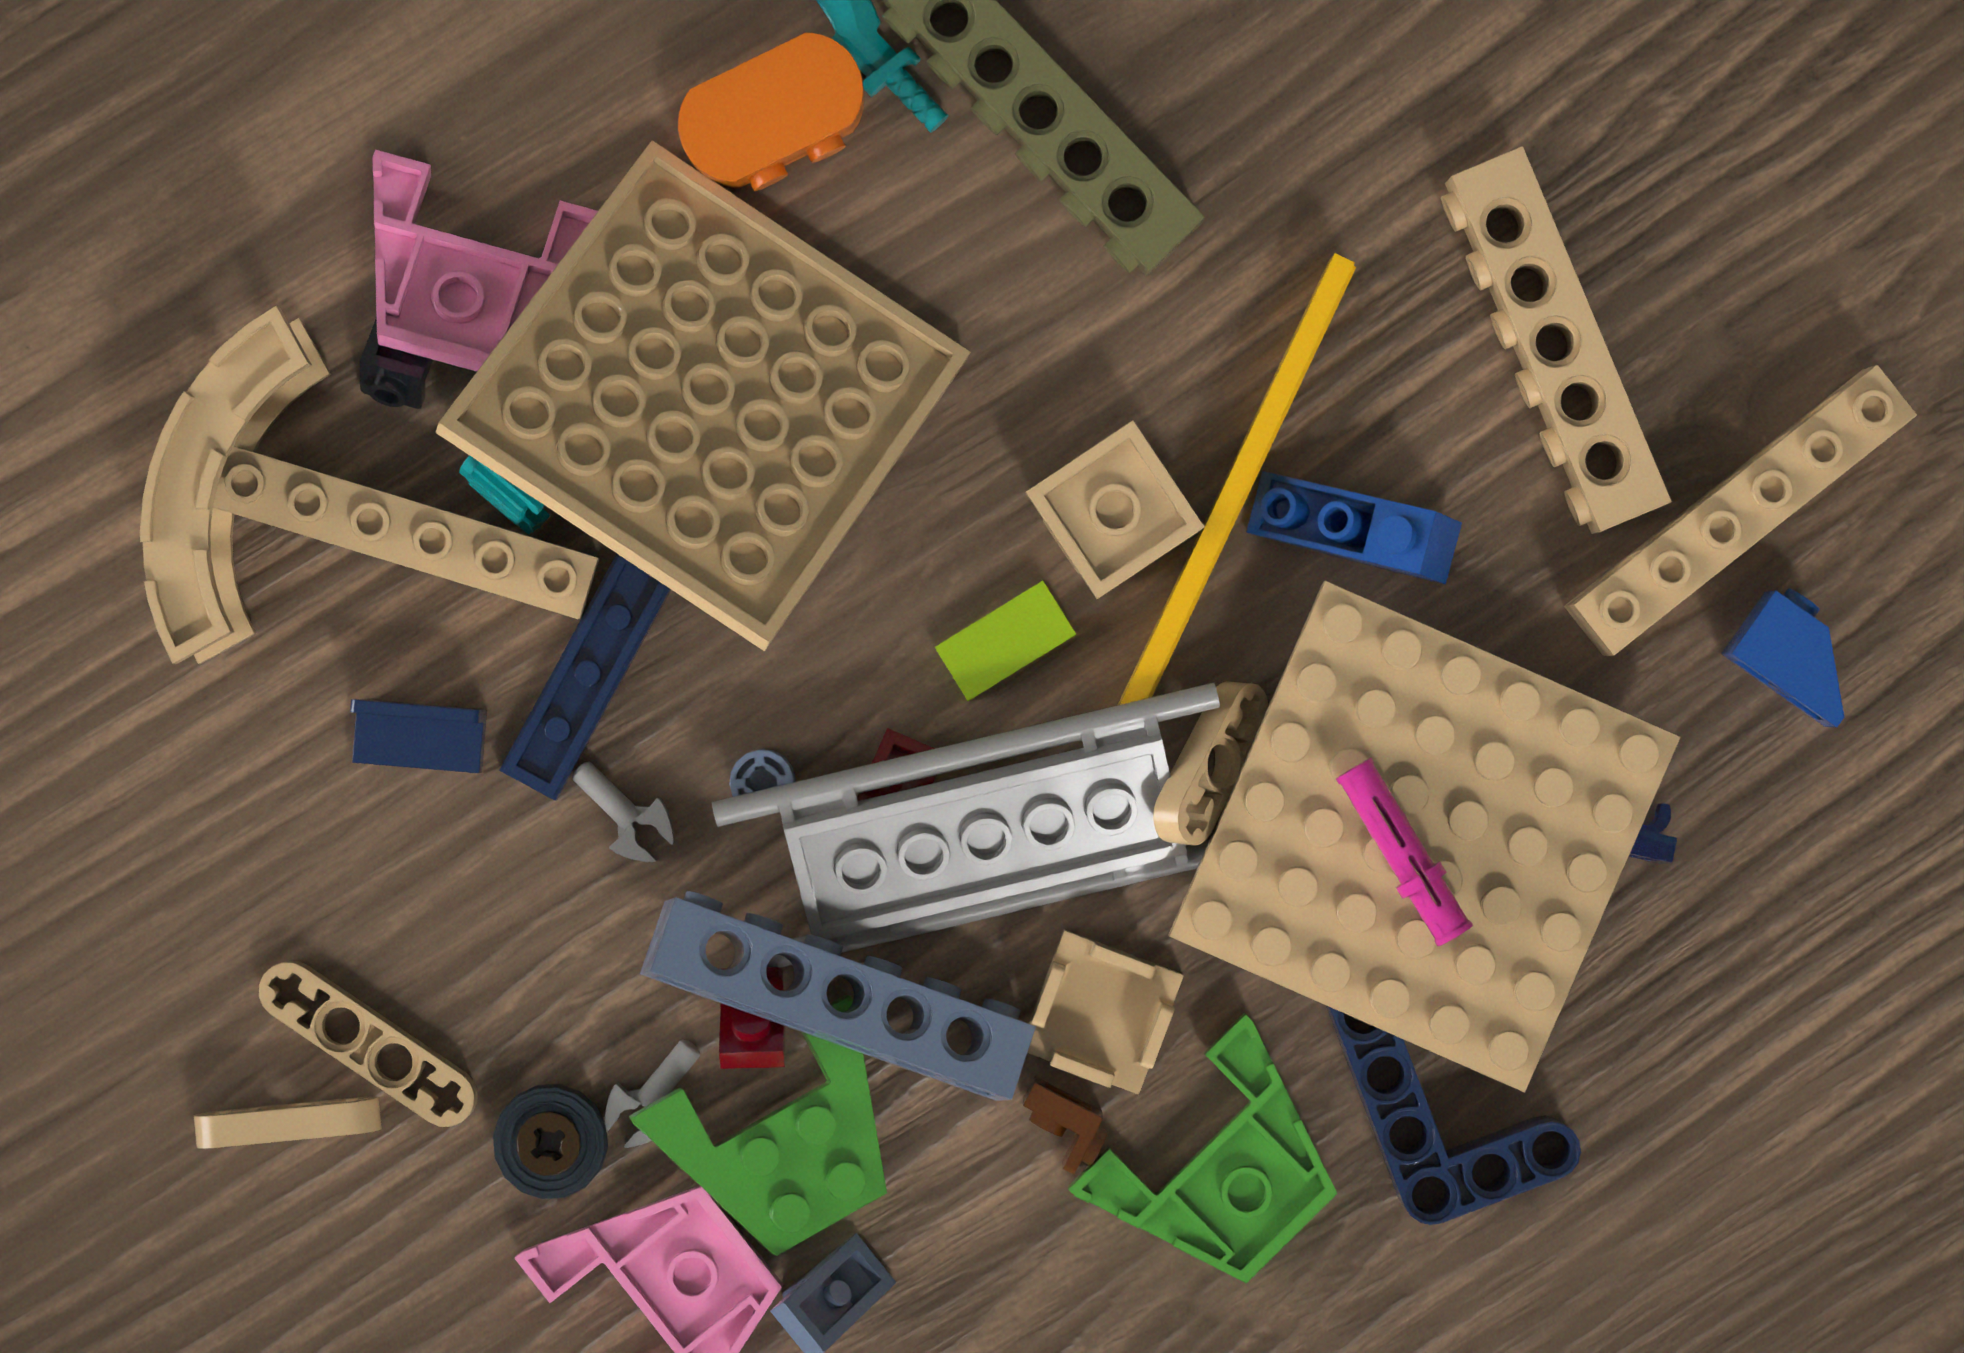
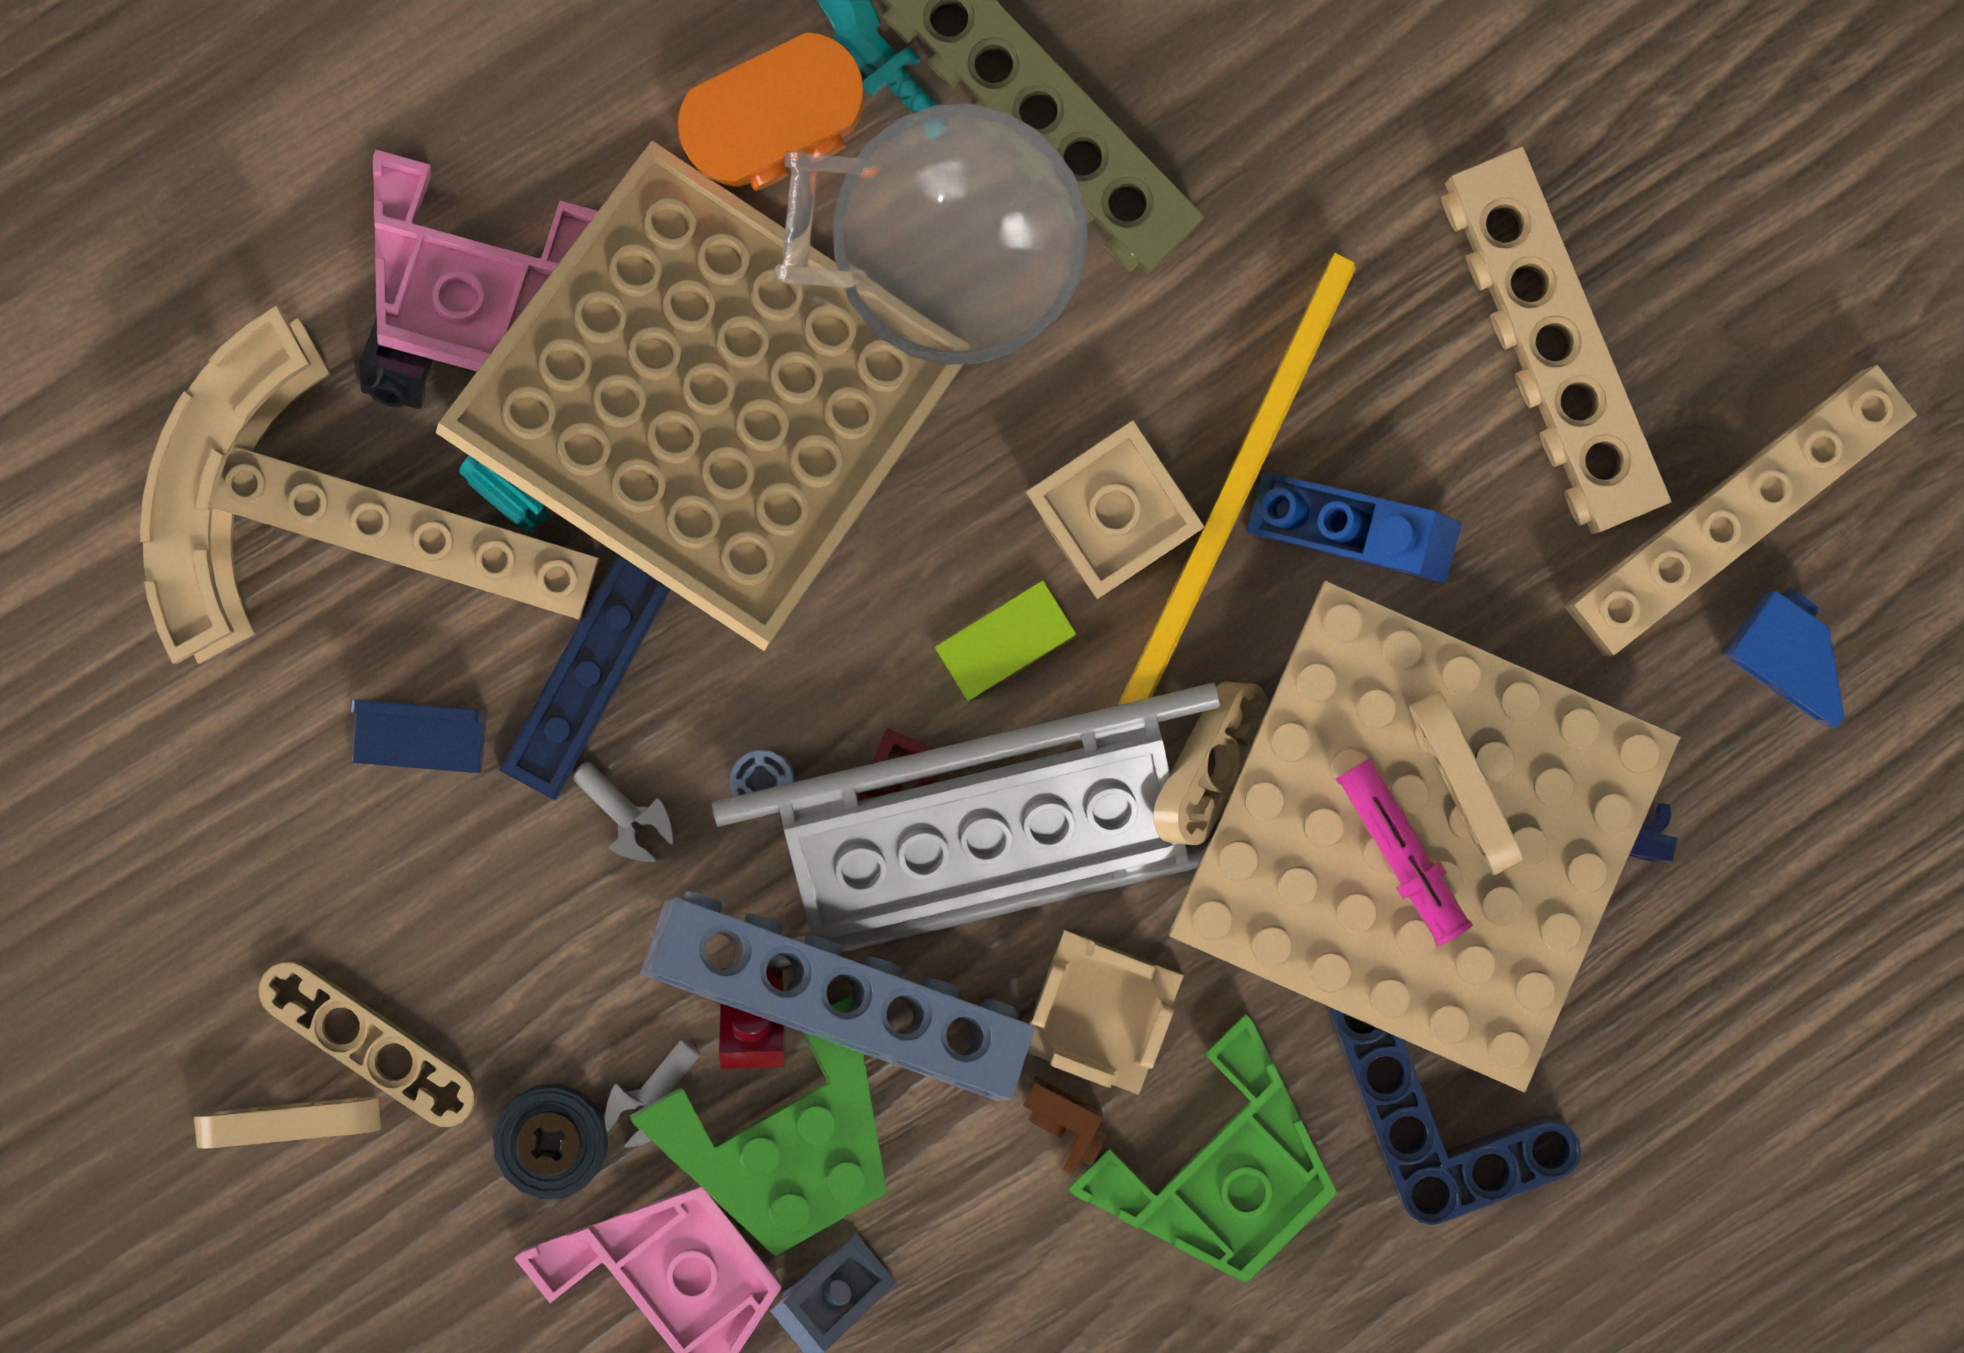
(947, 233): none -> clear windscreen
(1466, 783): none -> tan beam

